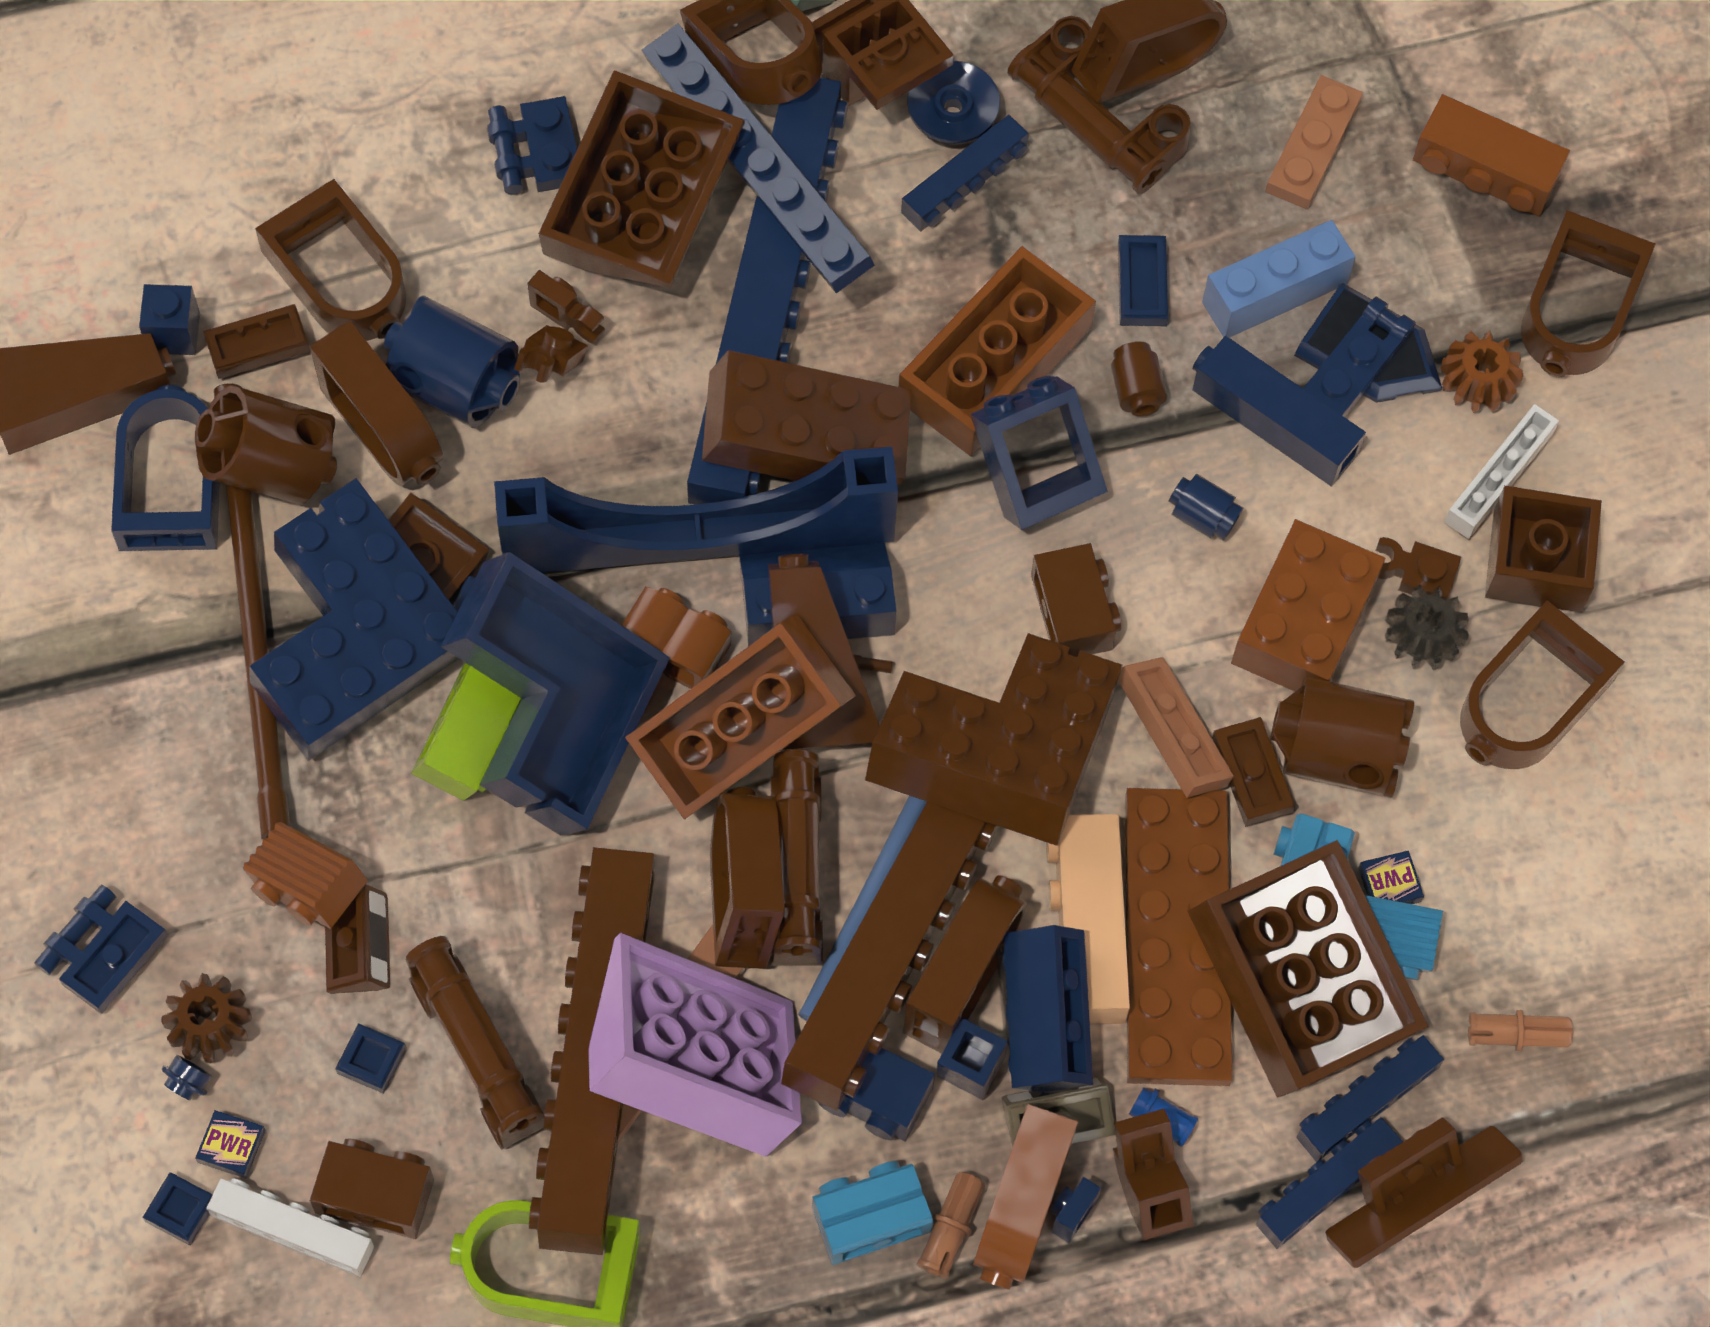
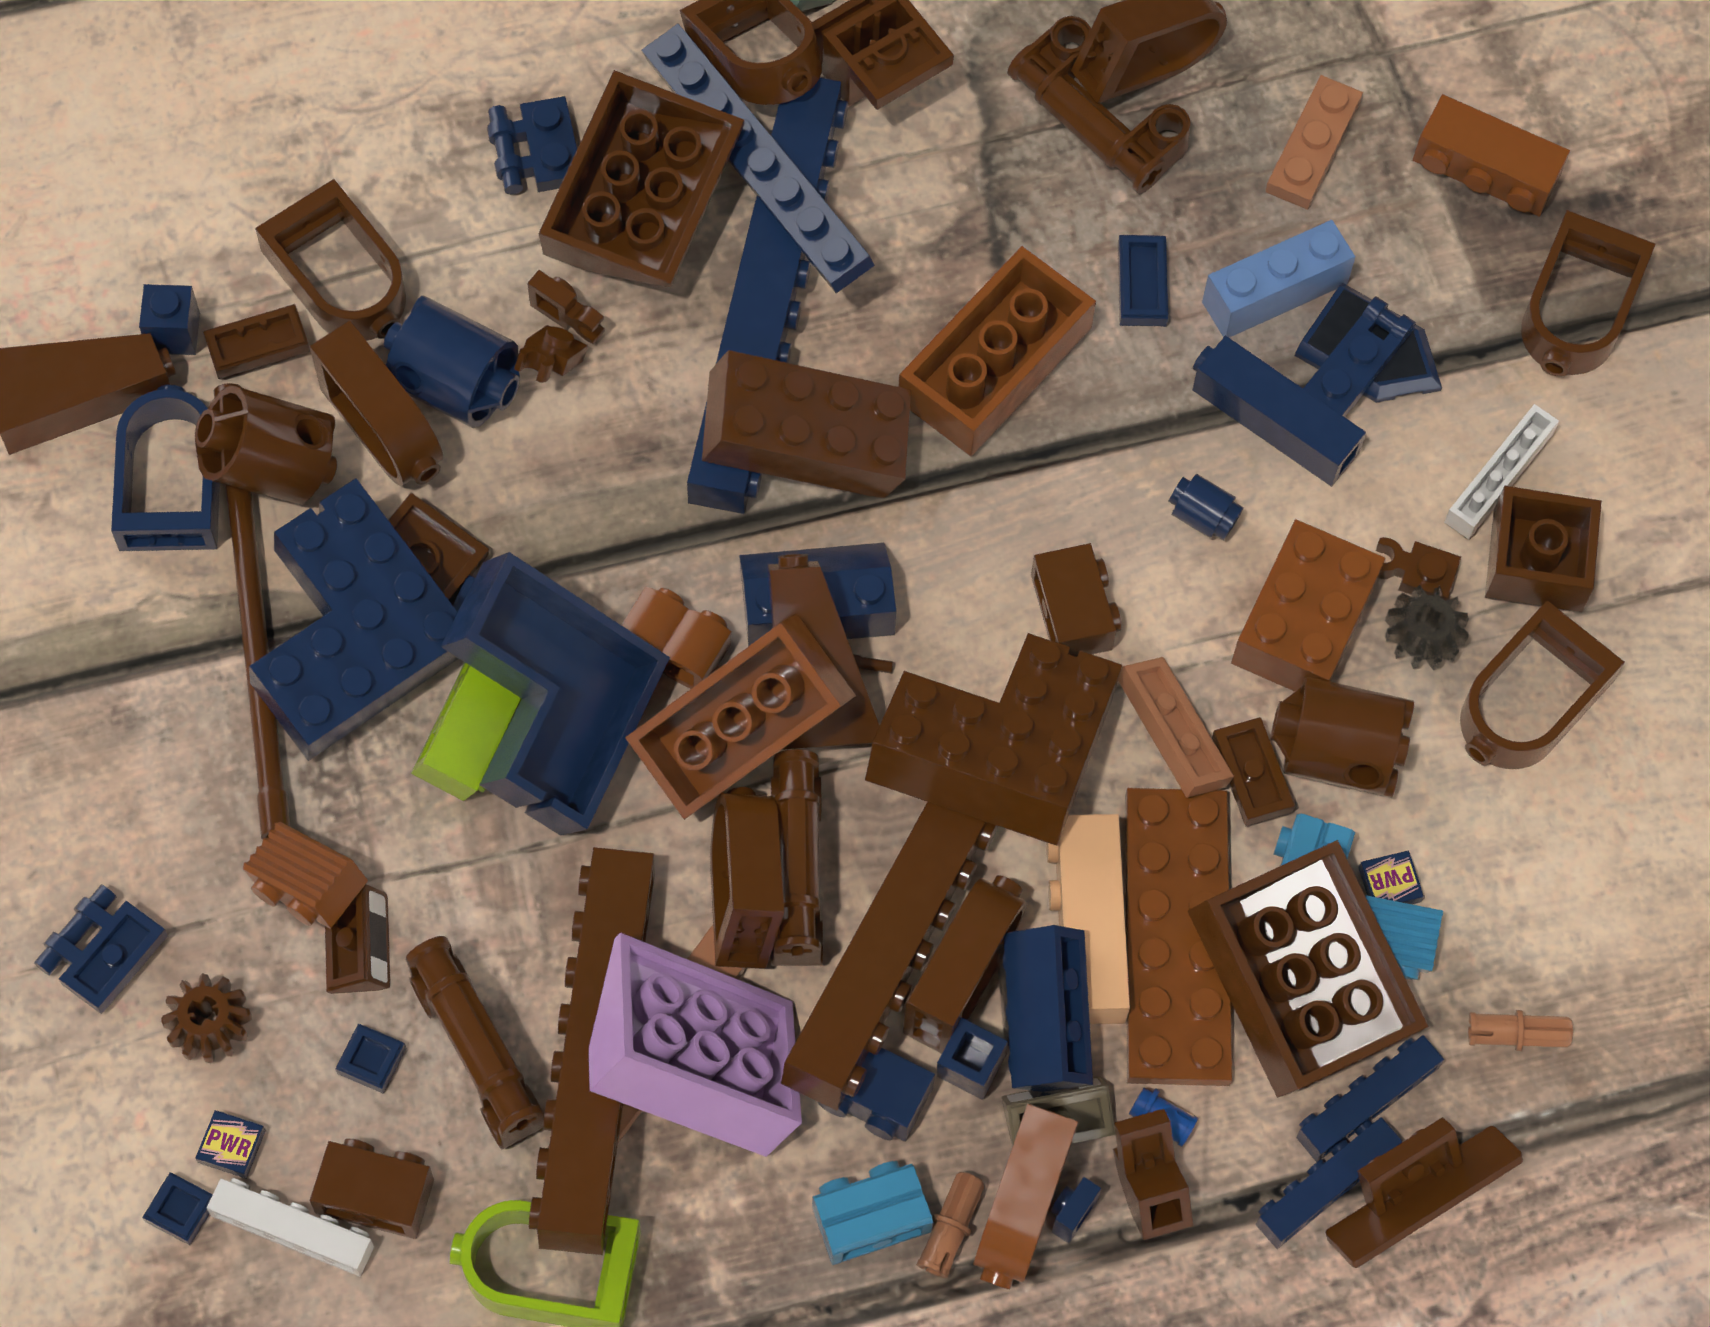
(186, 1078): dark blue plate -> none
(835, 506): dark blue arch -> none
(882, 866): medium blue piece -> none
(958, 87): dark blue dish -> none
(965, 173): dark blue piece -> none
(1058, 492): dark blue window -> none
(1138, 379): reddish brown brick -> none
(1463, 374): dark orange gear -> none

